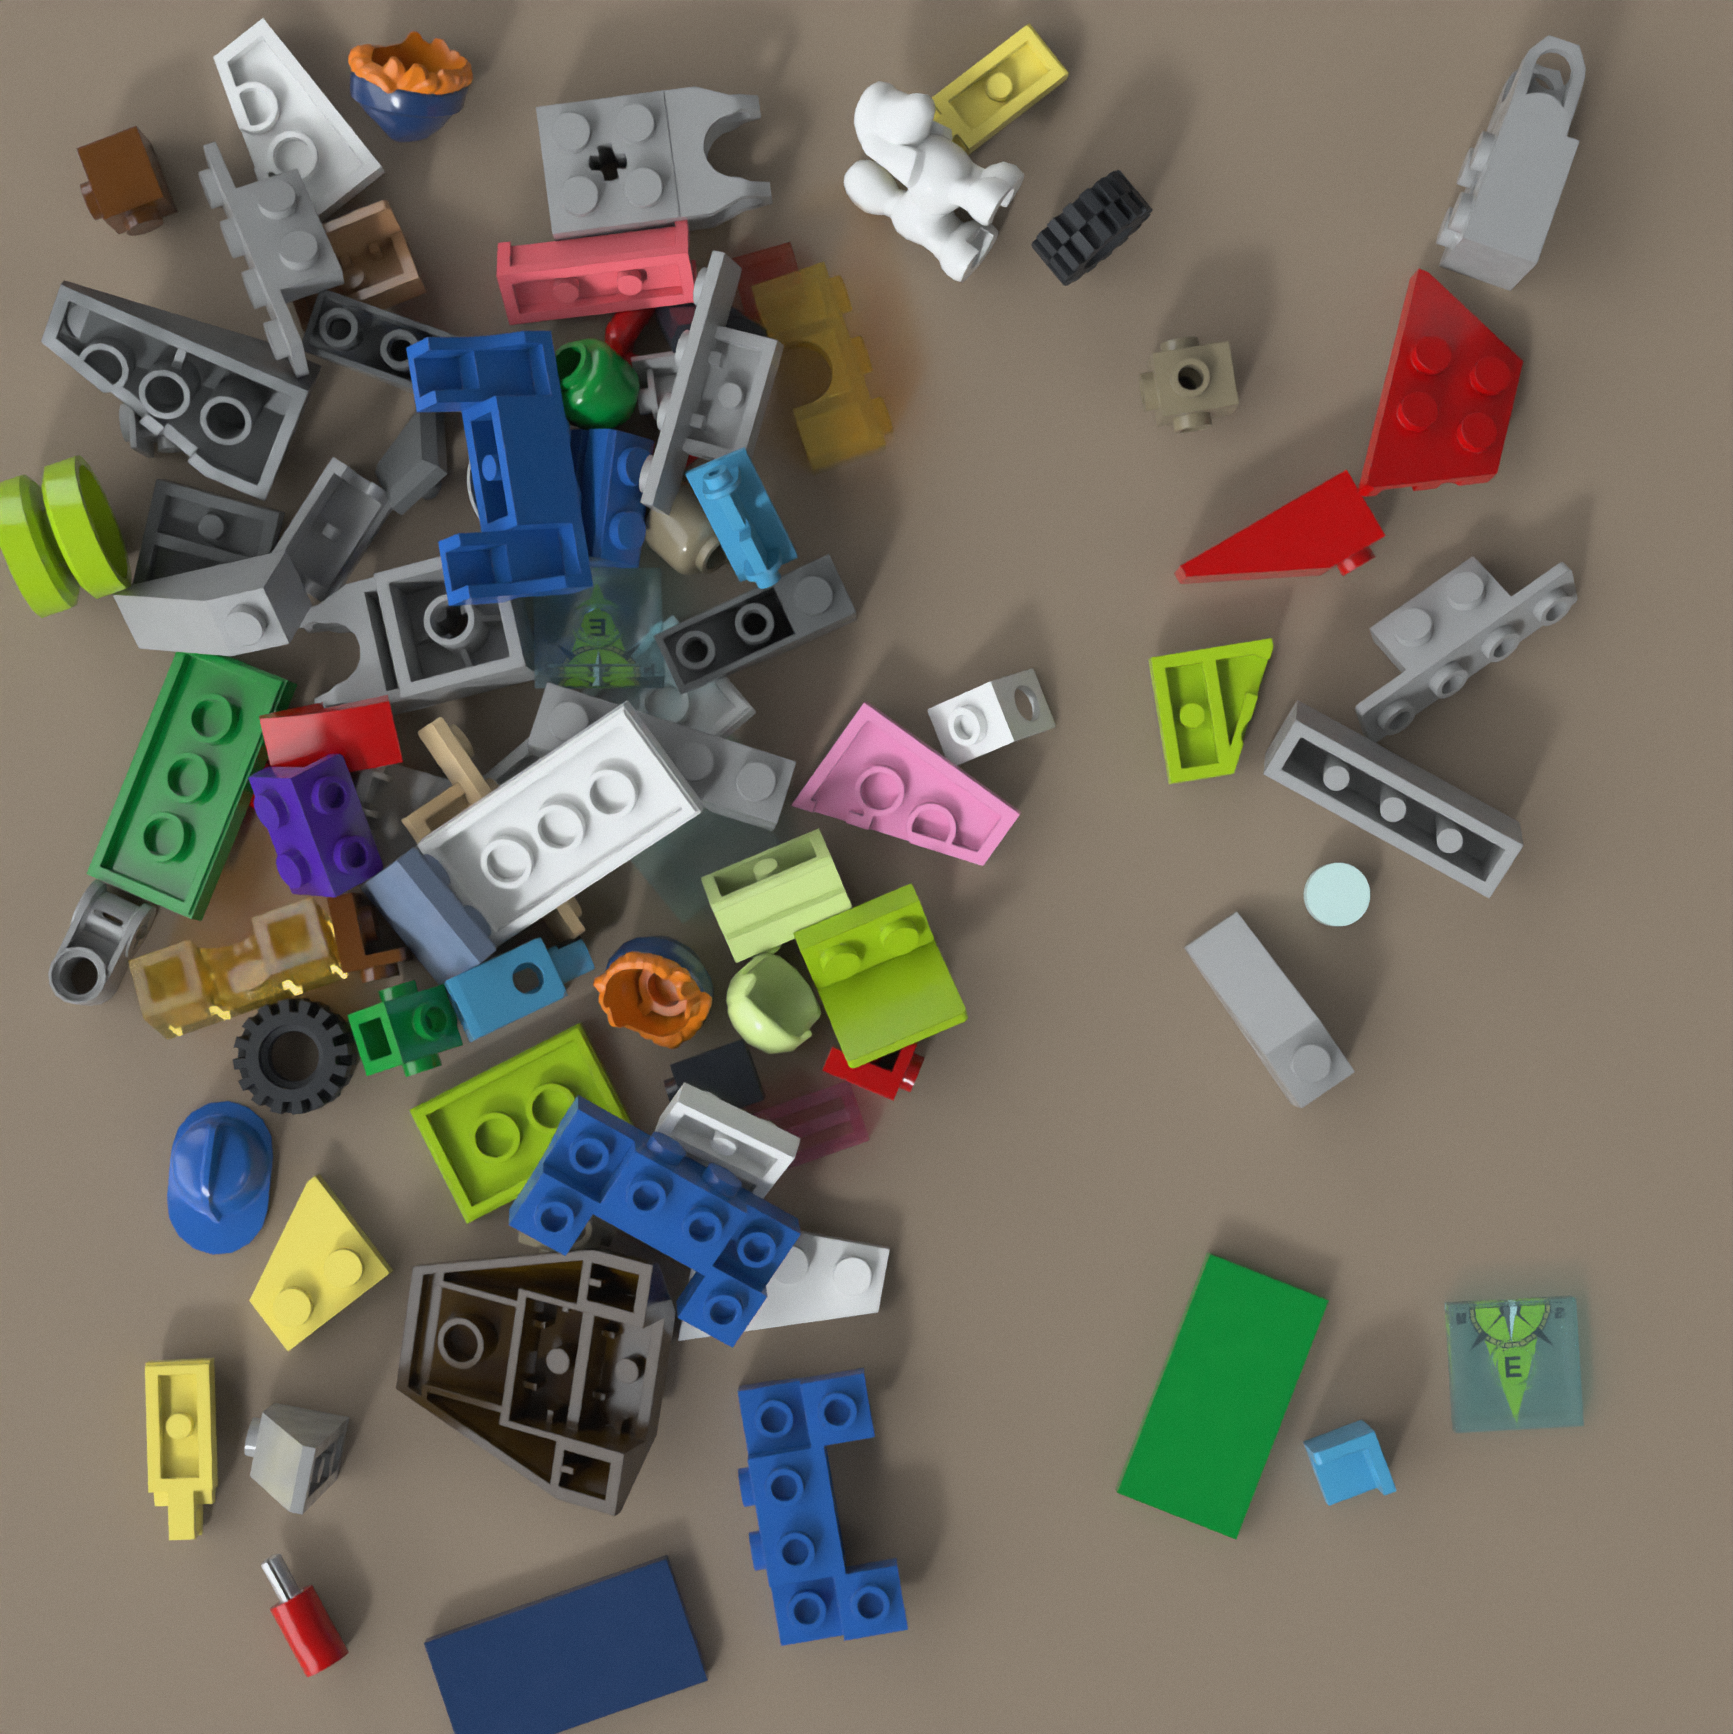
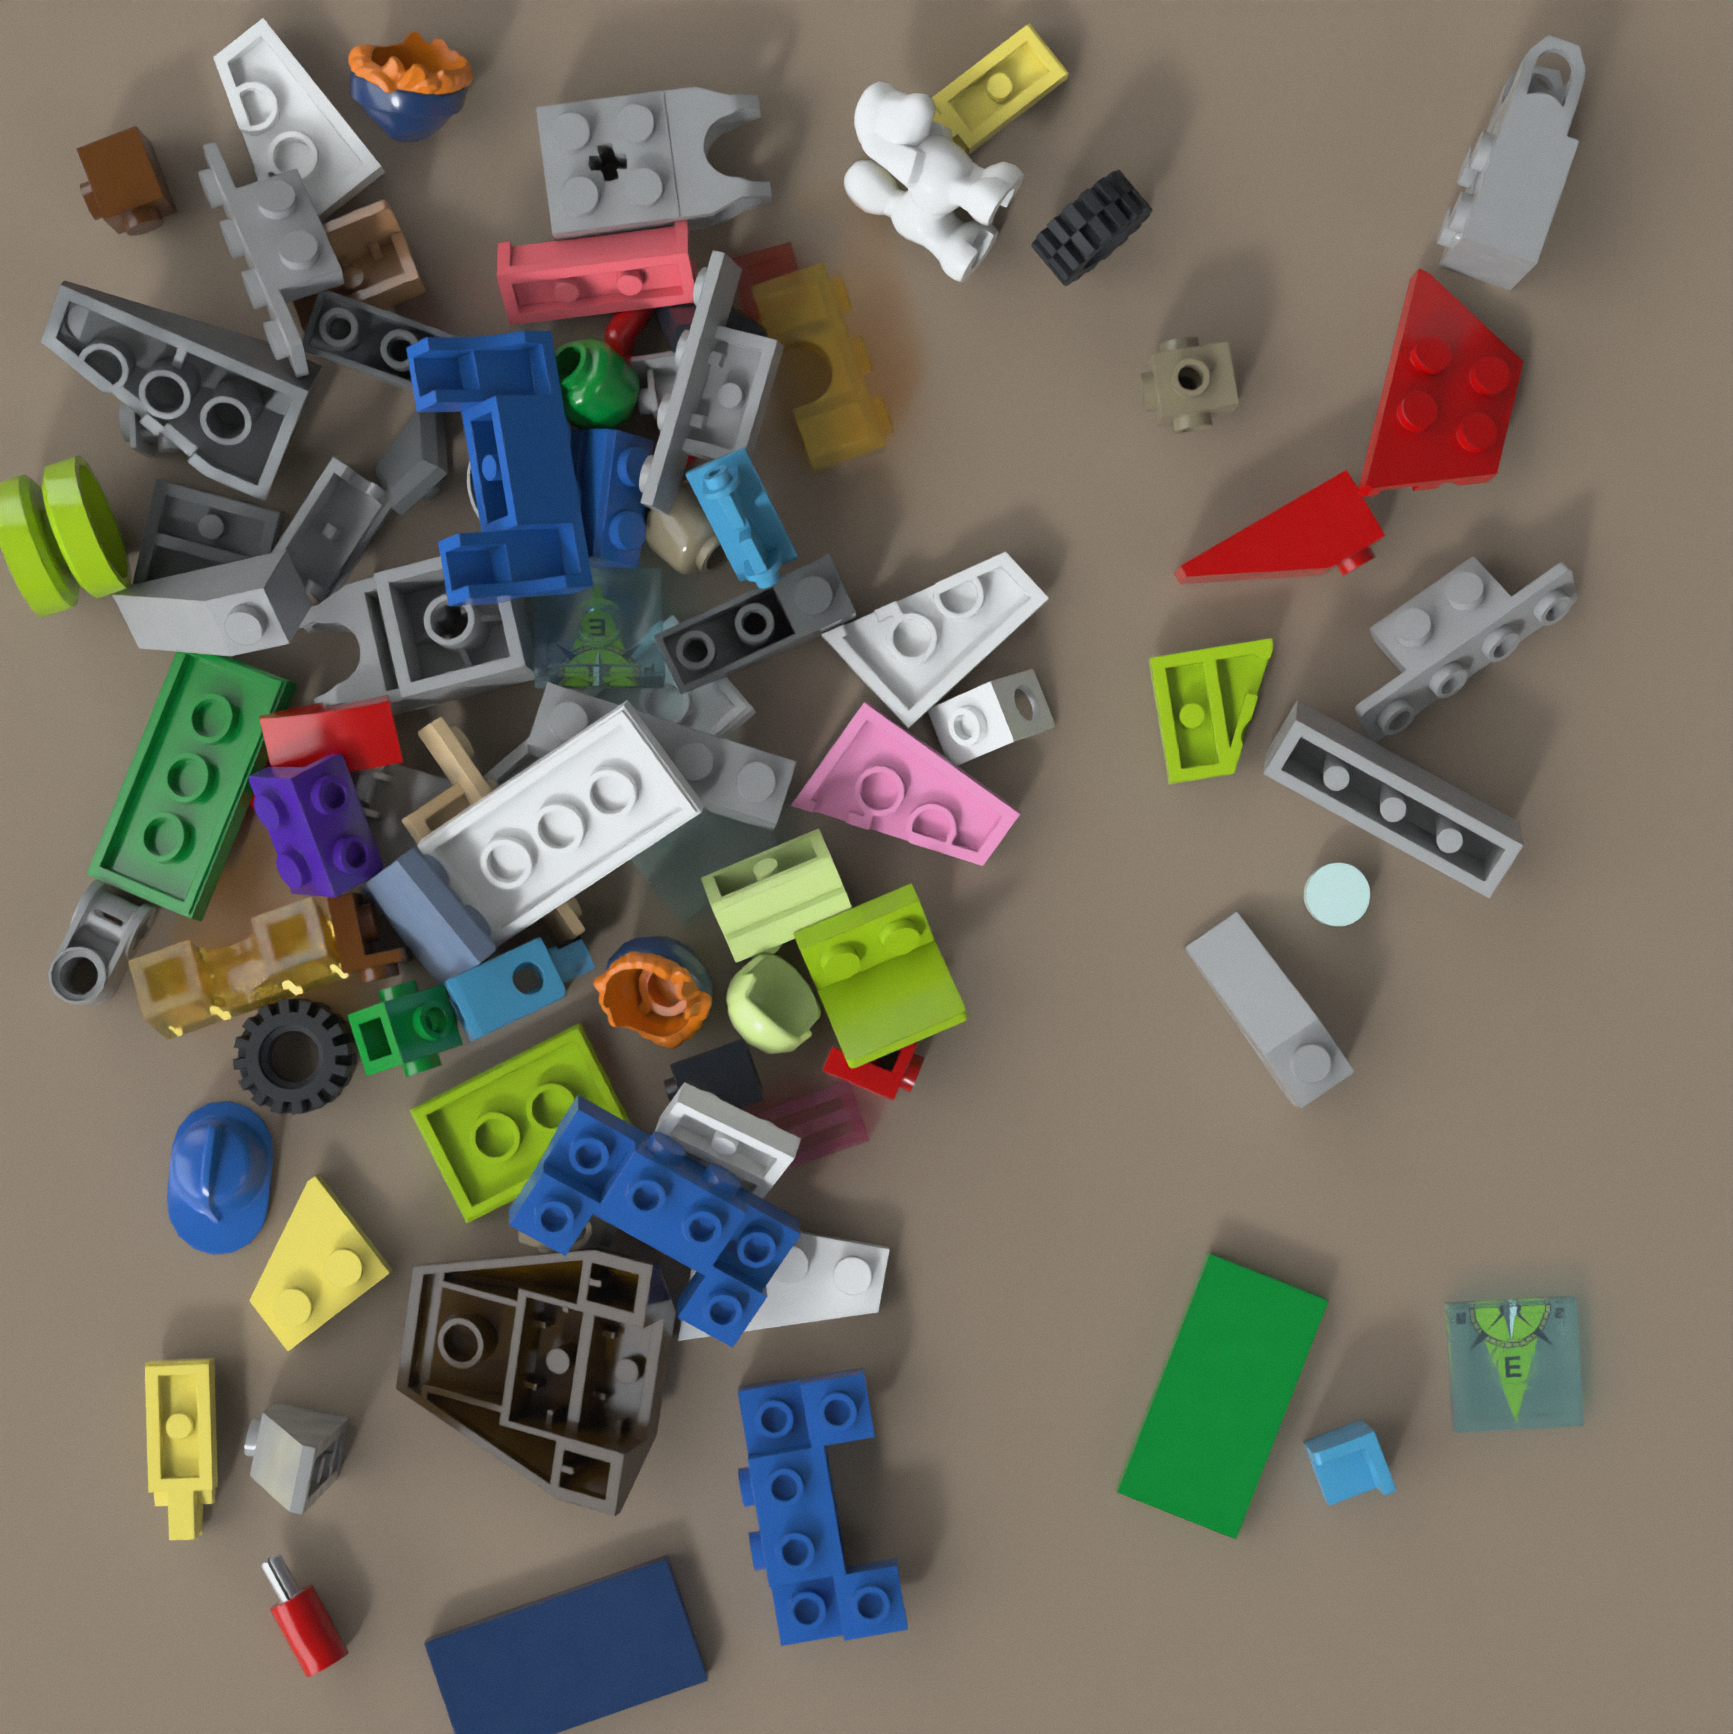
(937, 636): none -> white wing

